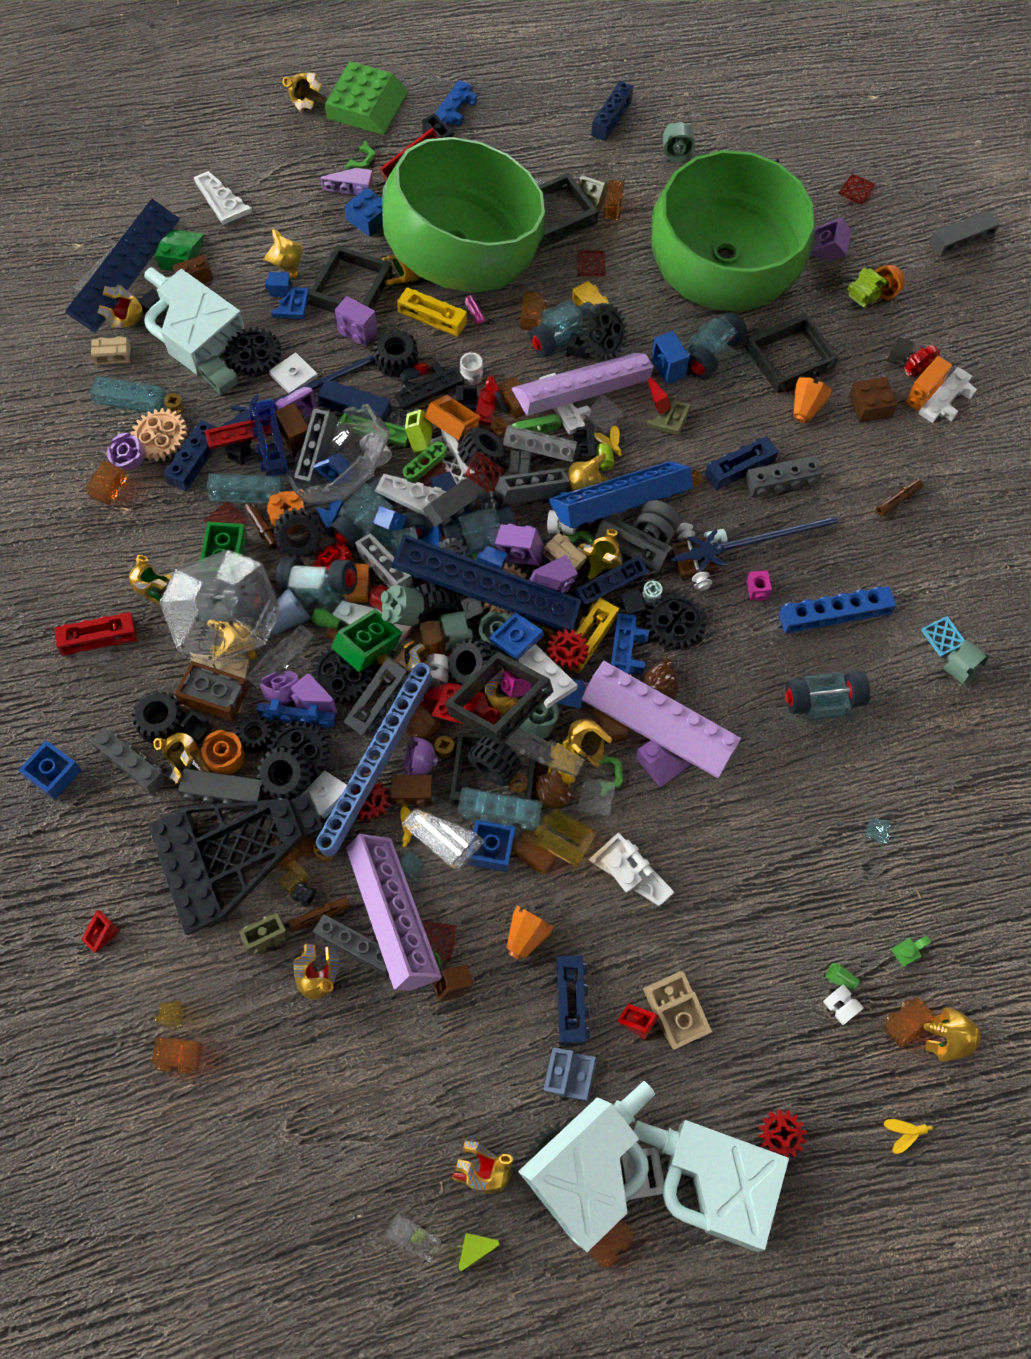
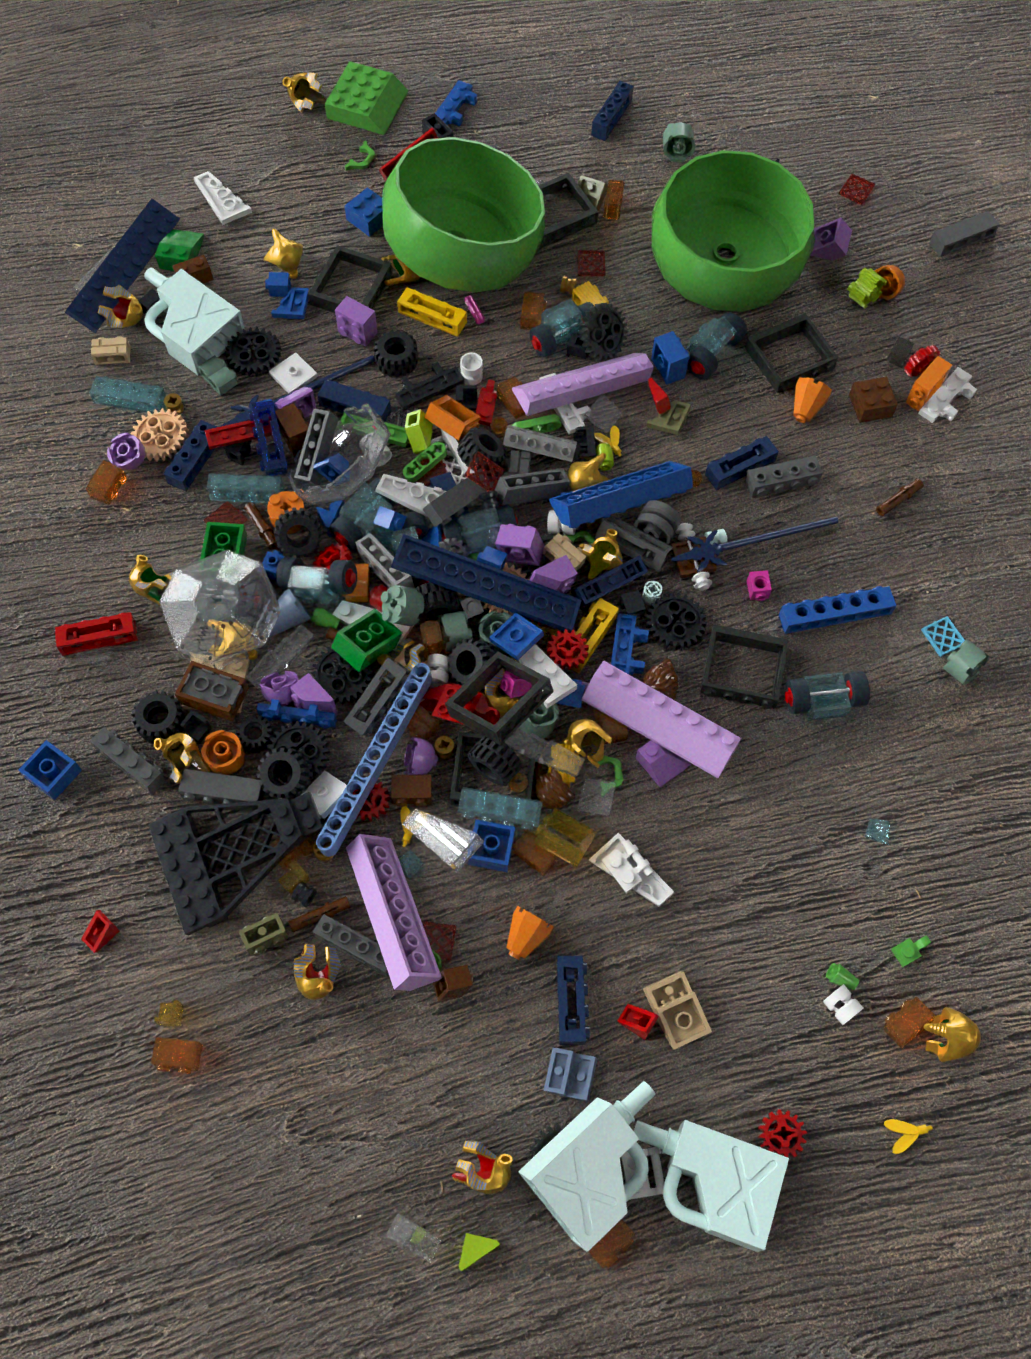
(271, 563): none -> blue brick
(348, 181): lavender slope -> none
(415, 371): piece -> none
(493, 388): piece -> none
(568, 285): none -> pearl gold wheel
(751, 640): none -> pearl dark grey window

